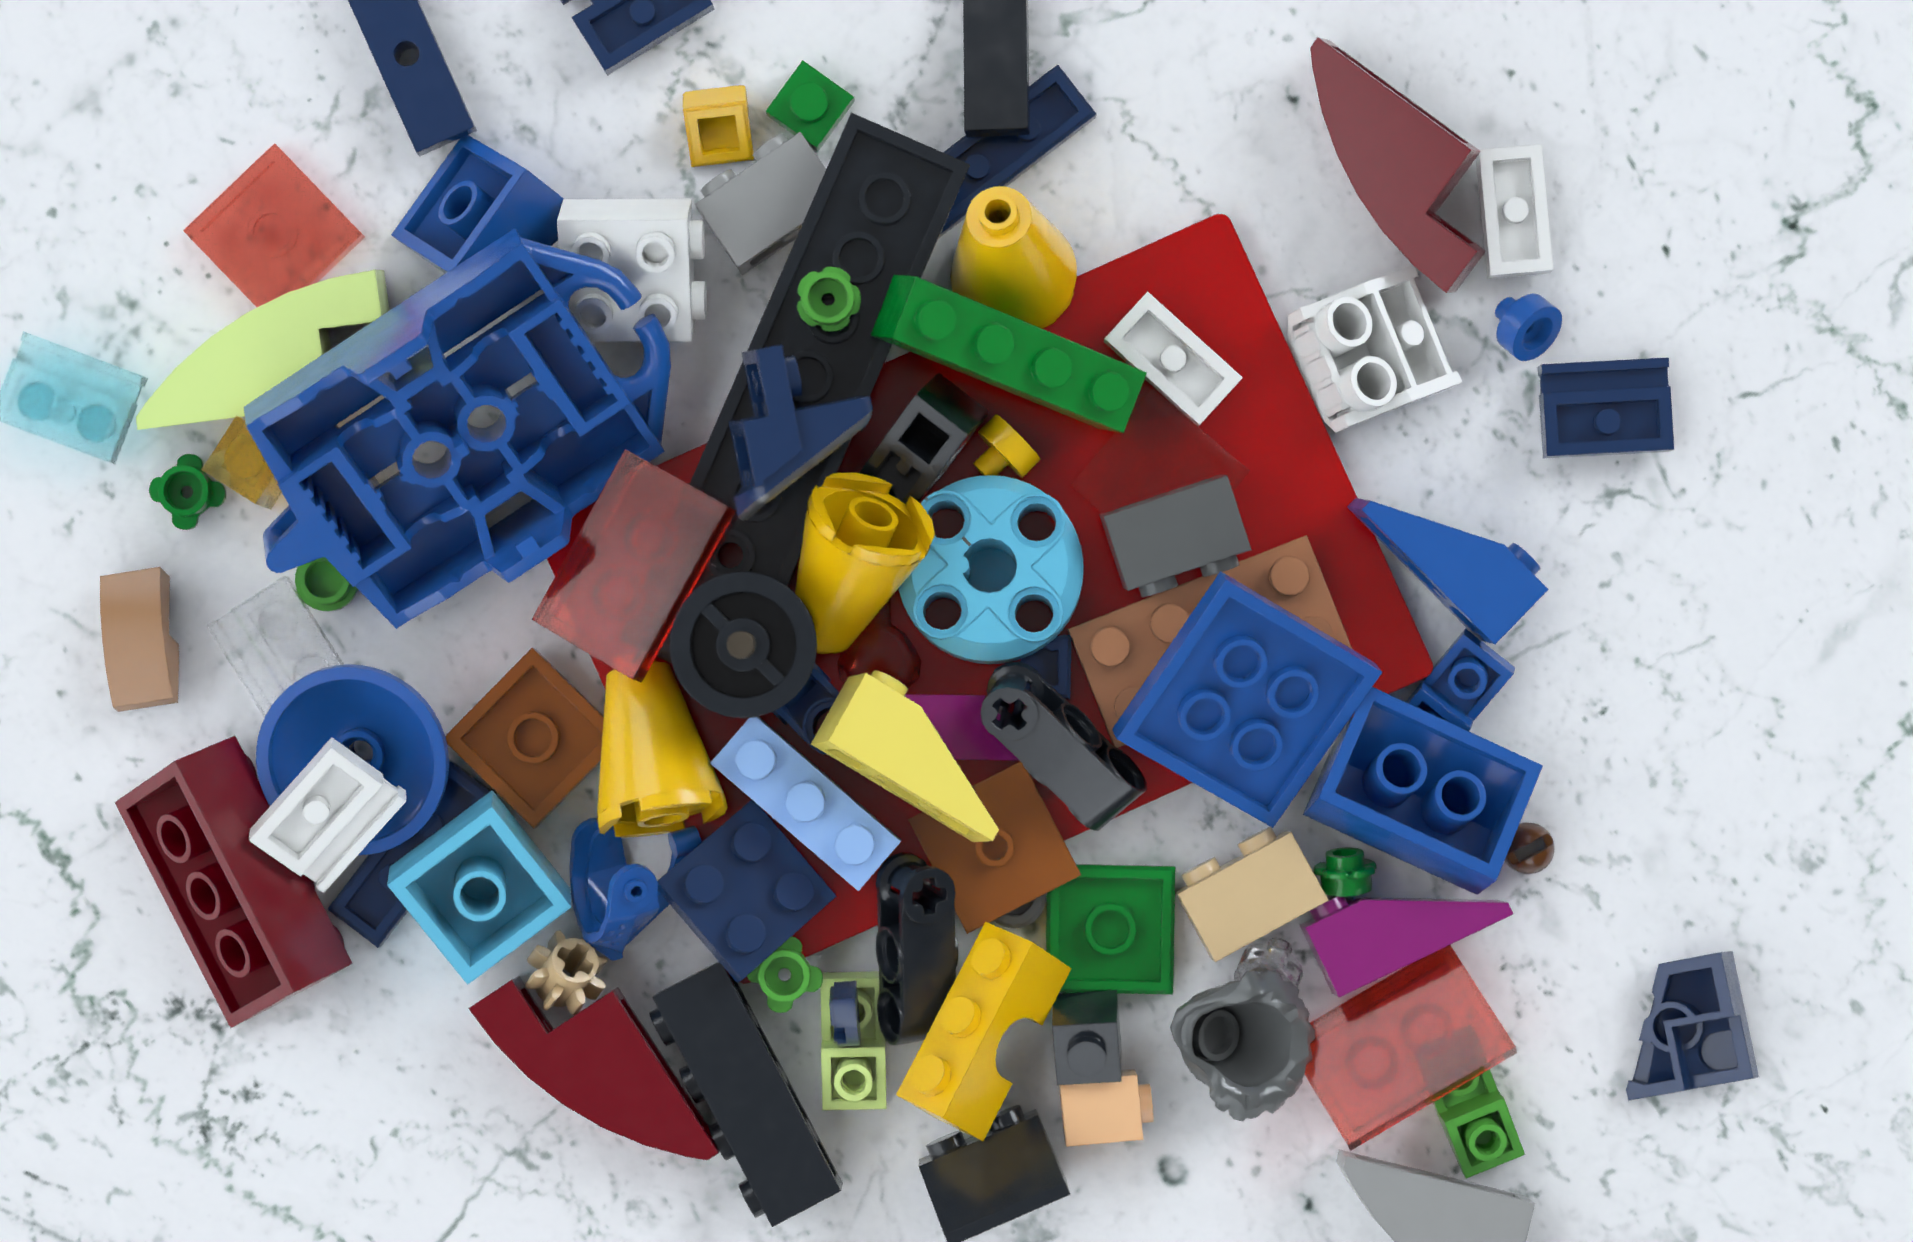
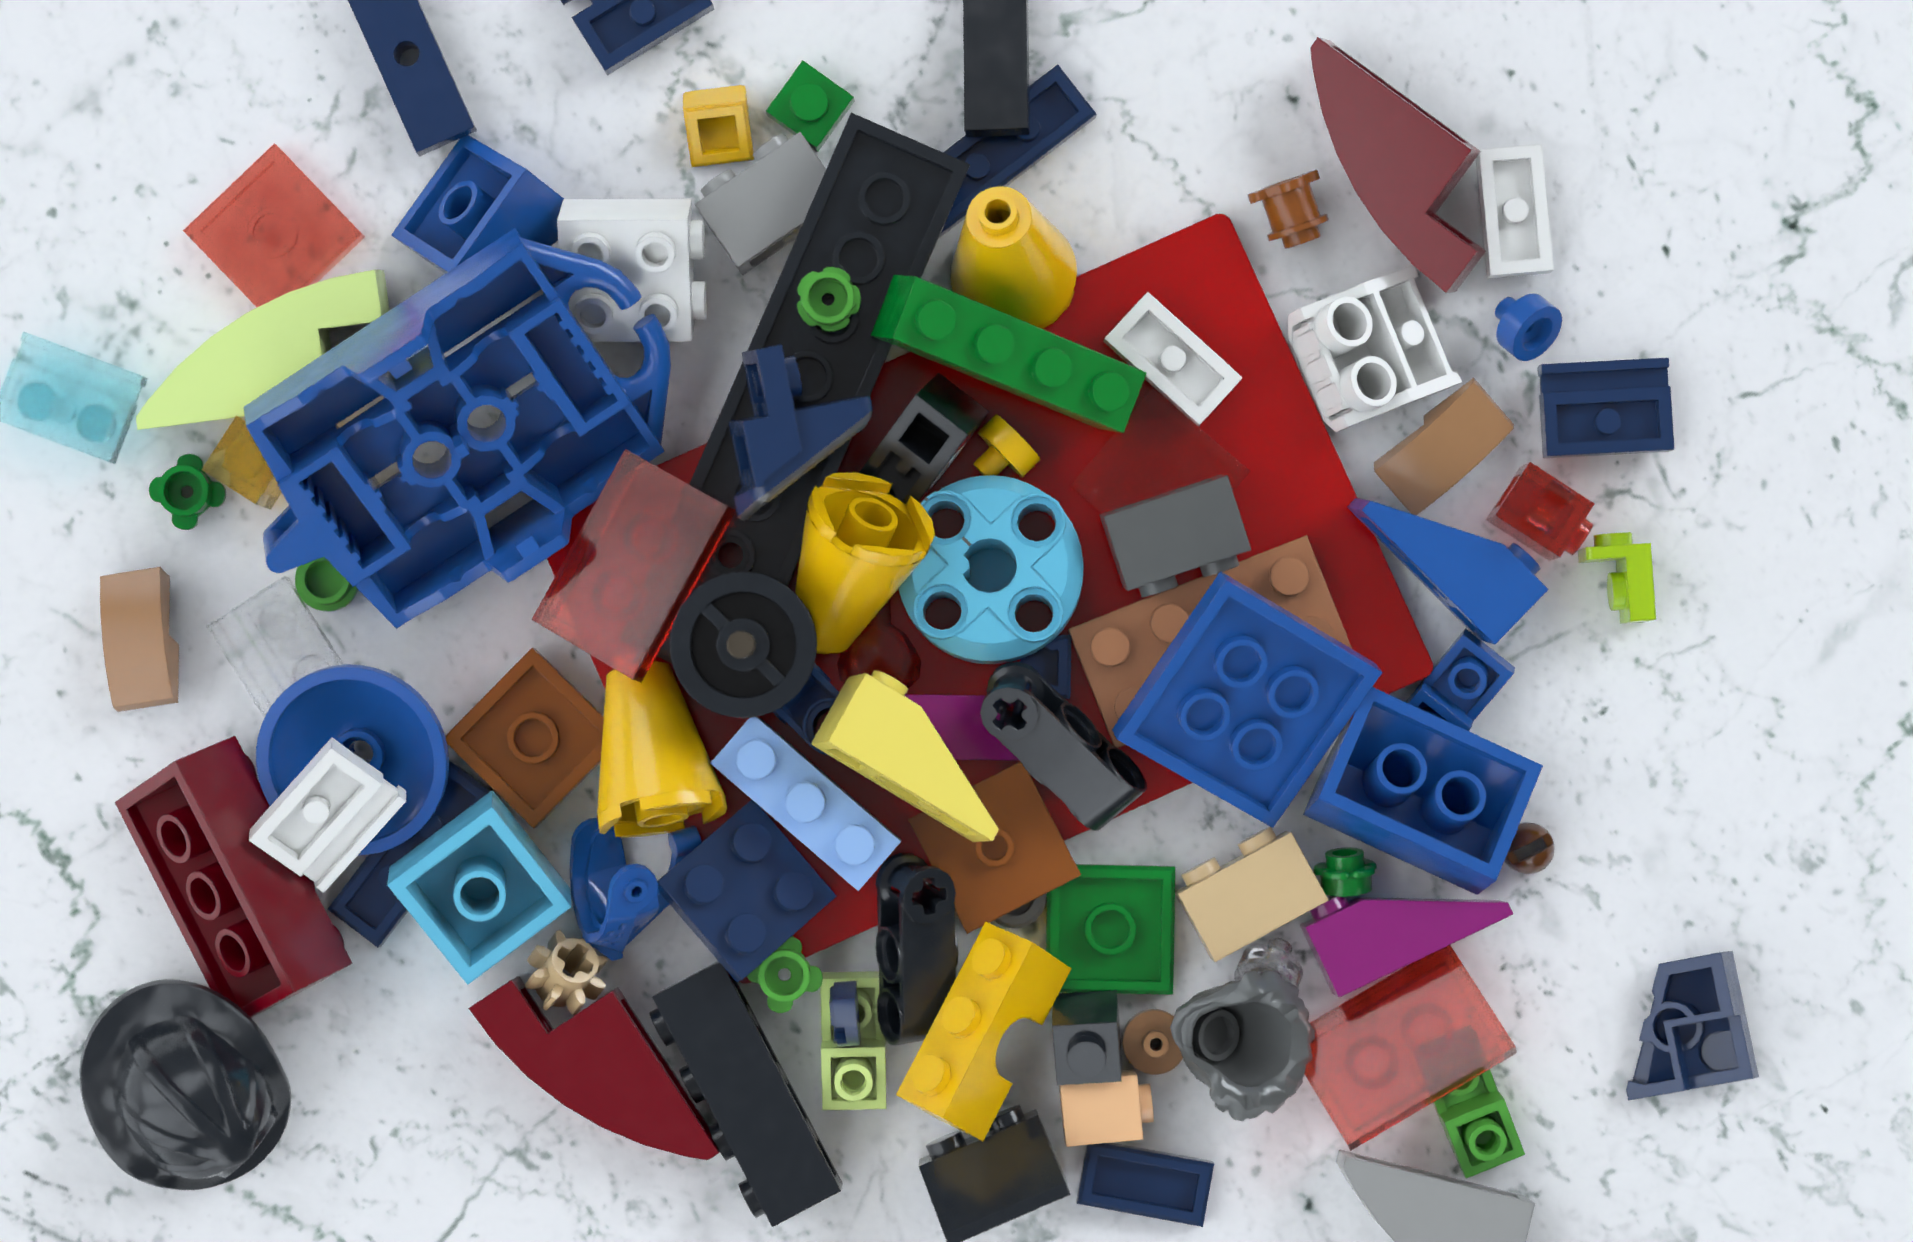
(182, 1086): none -> black piece
(1137, 1038): none -> medium nougat tile
(1145, 1183): none -> dark blue tile
(1291, 209): none -> dark orange brick
(1445, 448): none -> medium nougat slope
(1542, 513): none -> clear red brick
(1632, 584): none -> lime bracket

